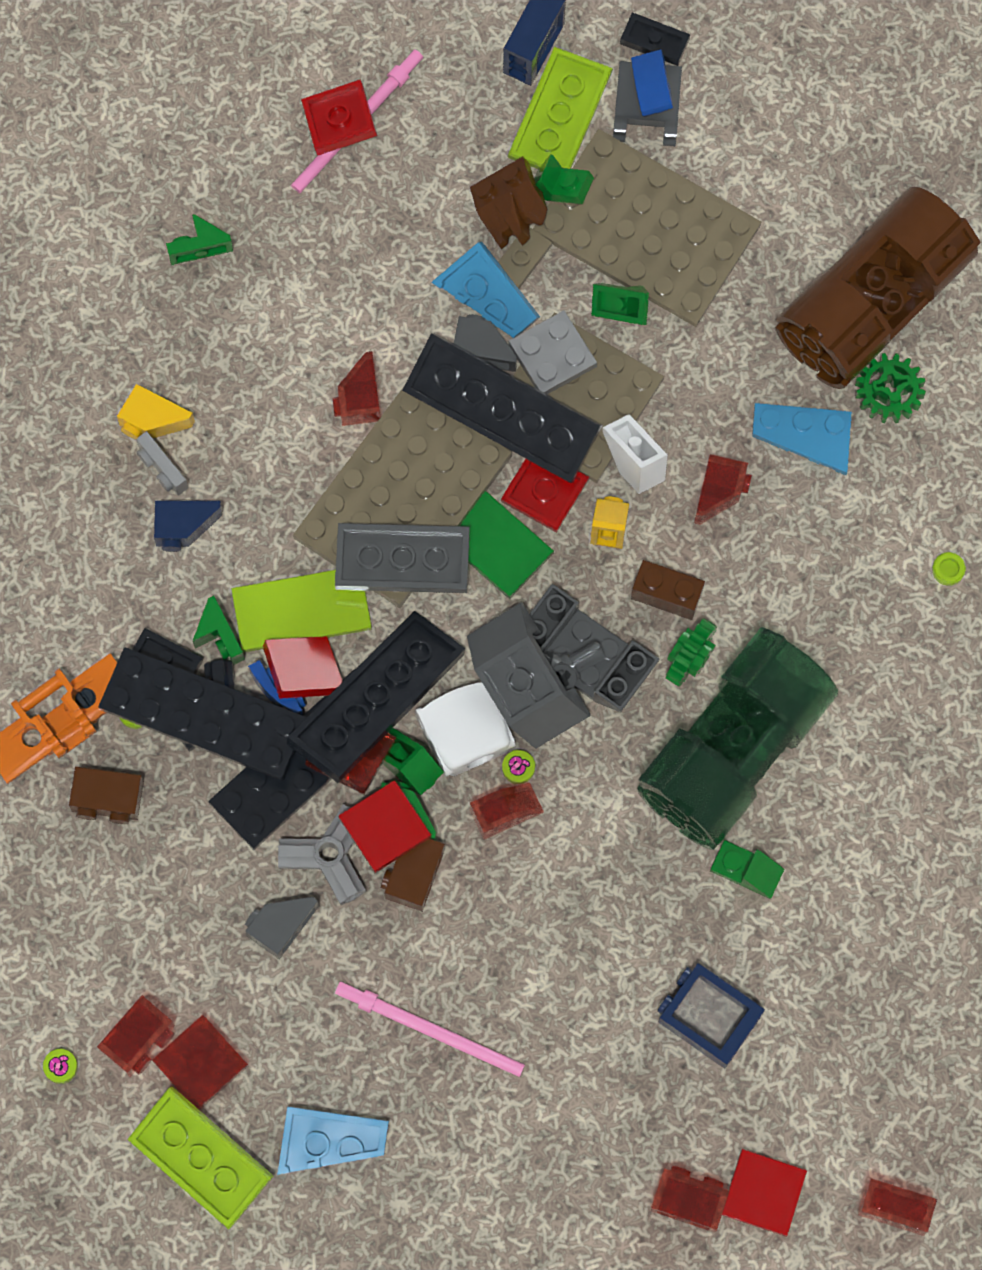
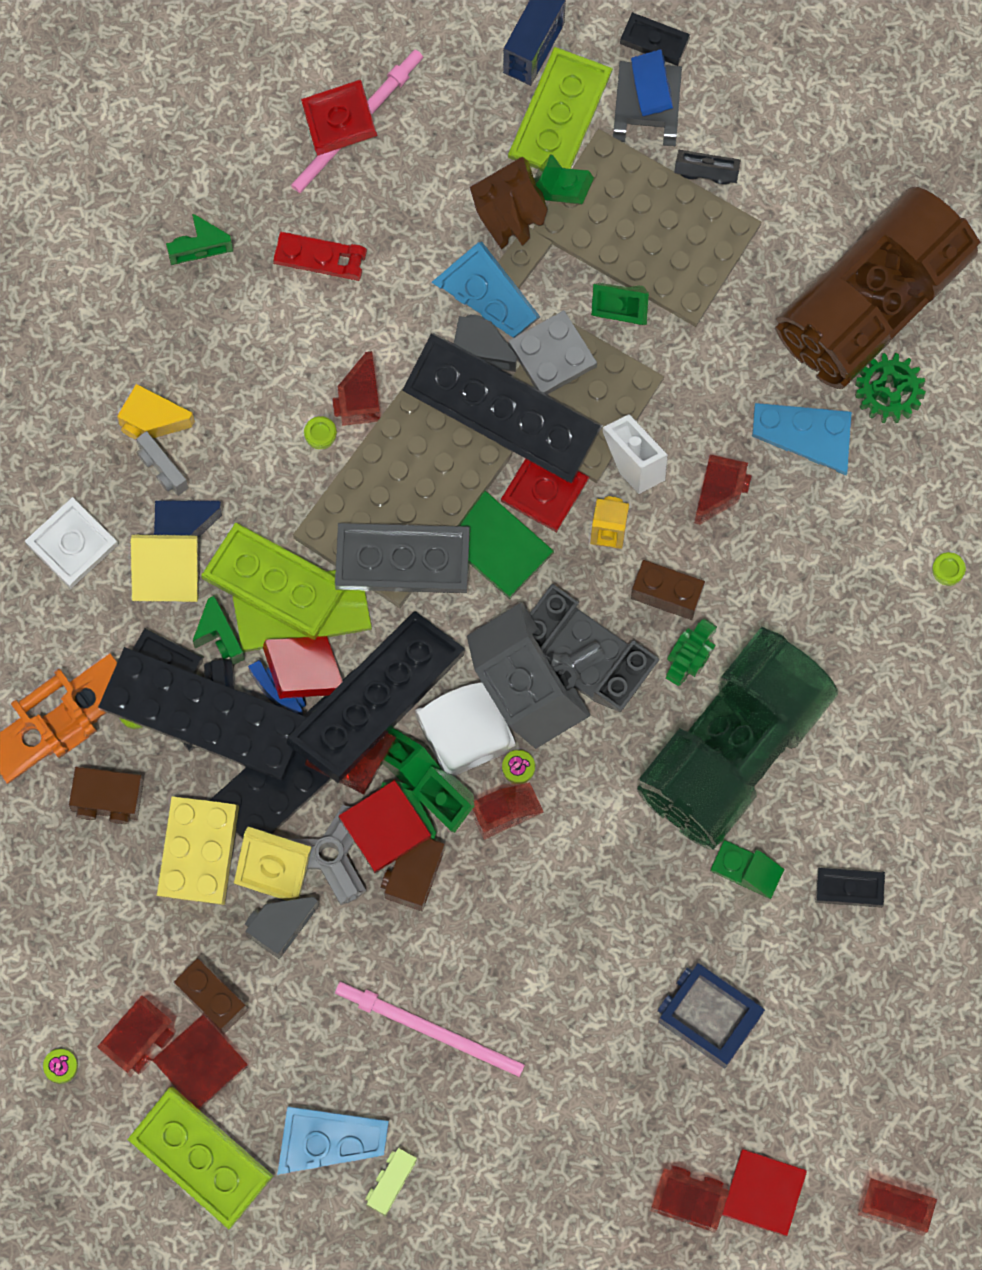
(71, 543): none -> white plate
(164, 568): none -> light yellow tile
(198, 850): none -> light yellow plate
(210, 996): none -> reddish brown brick
(272, 864): none -> light yellow tile
(273, 581): none -> lime tile
(319, 256): none -> red plate
(320, 432): none -> lime tile
(390, 1181): none -> yellowish green piece
(445, 797): none -> green slope
(696, 165): none -> black plate
(850, 887): none -> black plate

